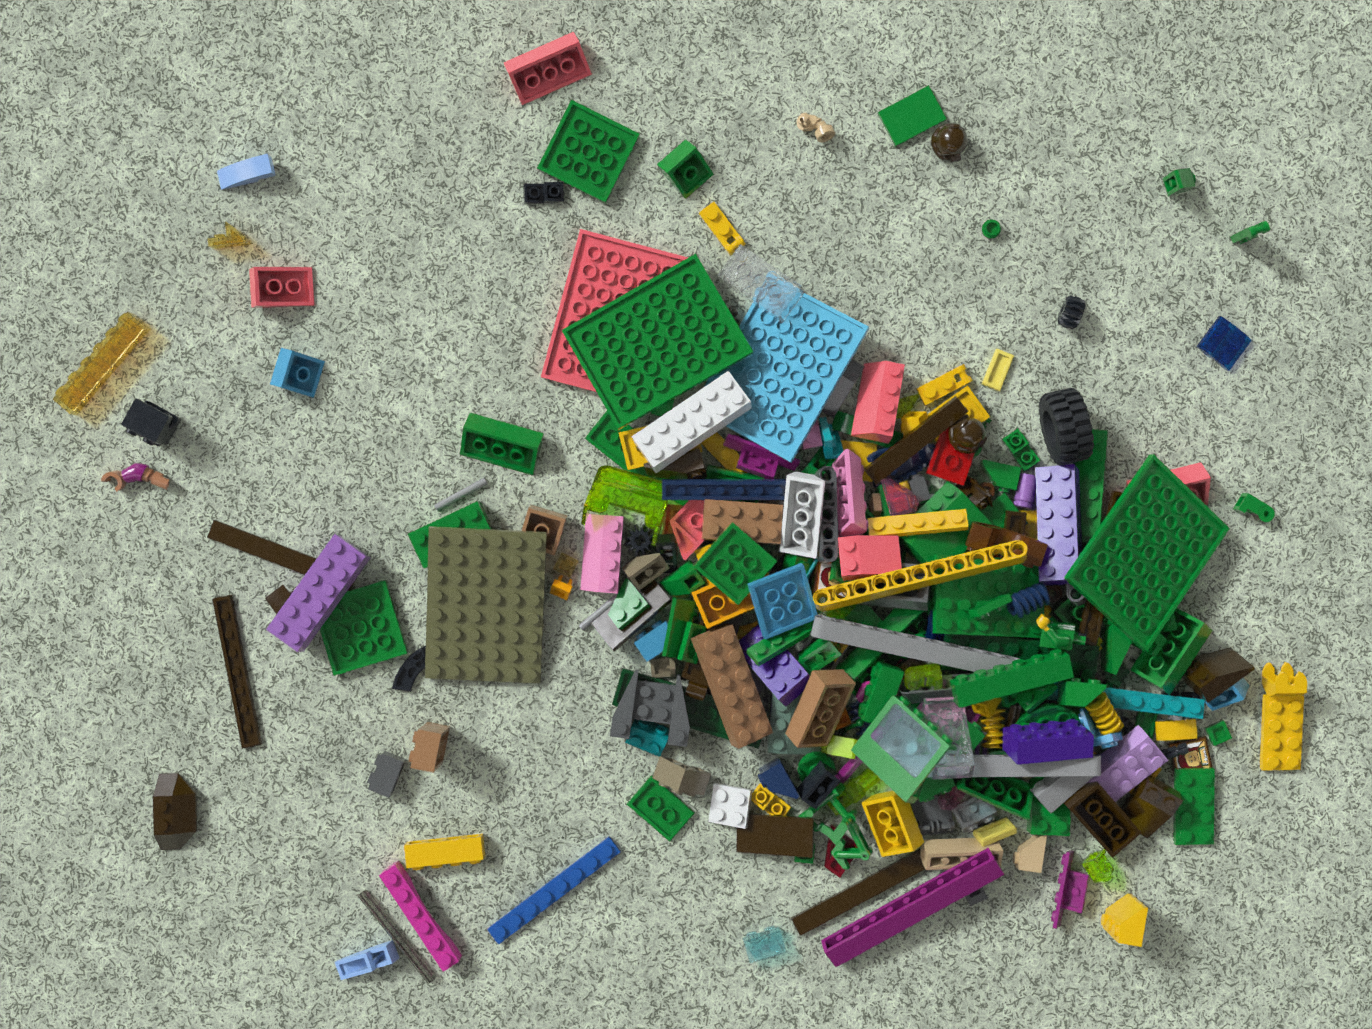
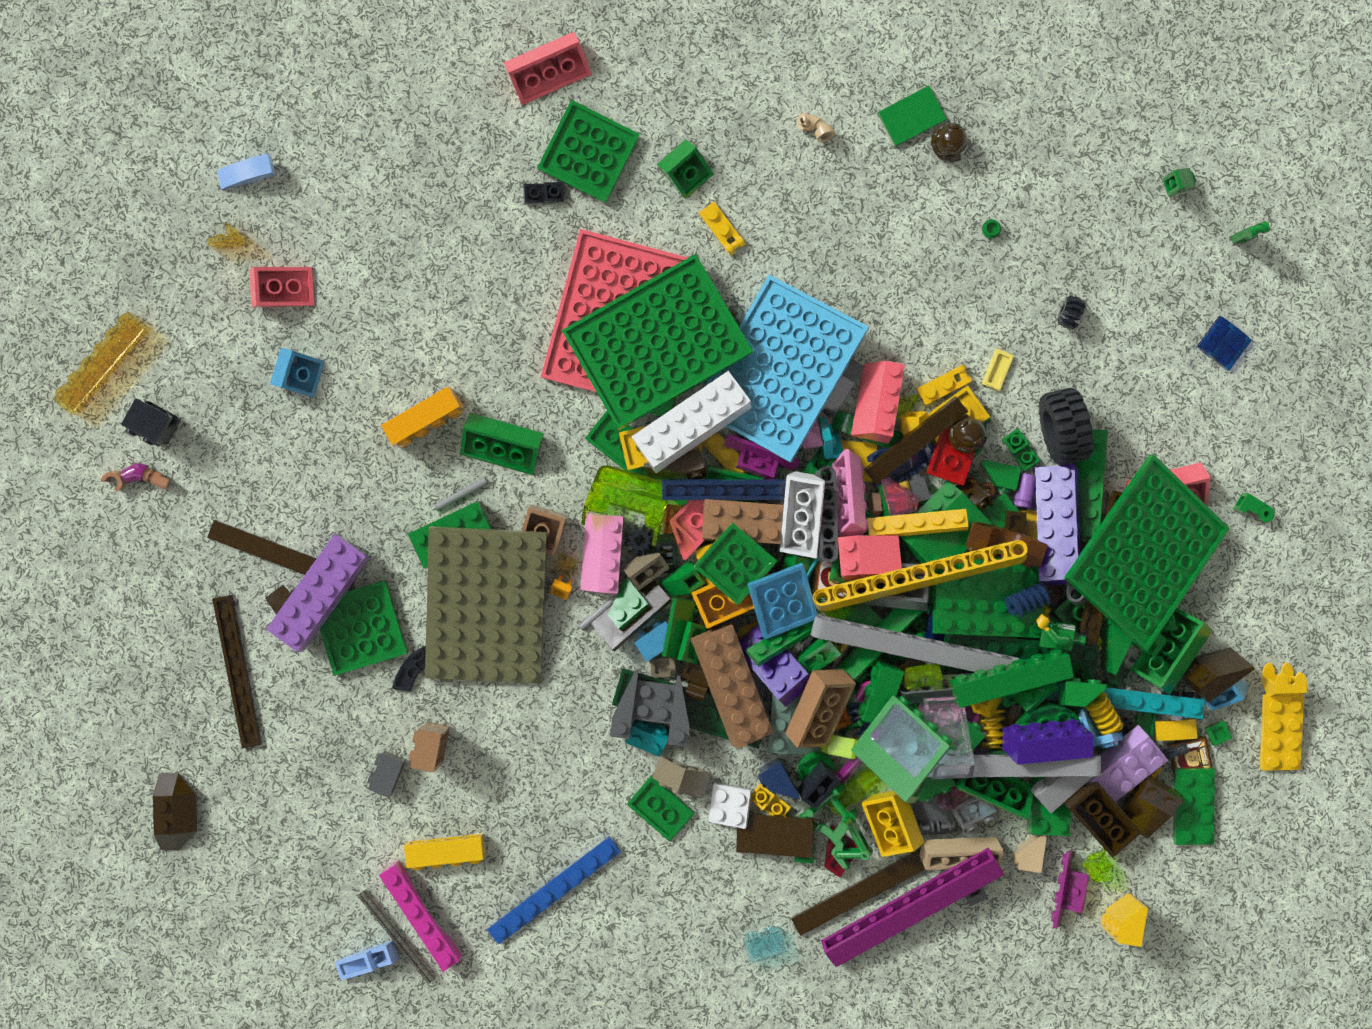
(423, 417): none -> light orange brick
(761, 283): clear brick -> none
(994, 831): light yellow tile -> none
(996, 603): green plate -> none

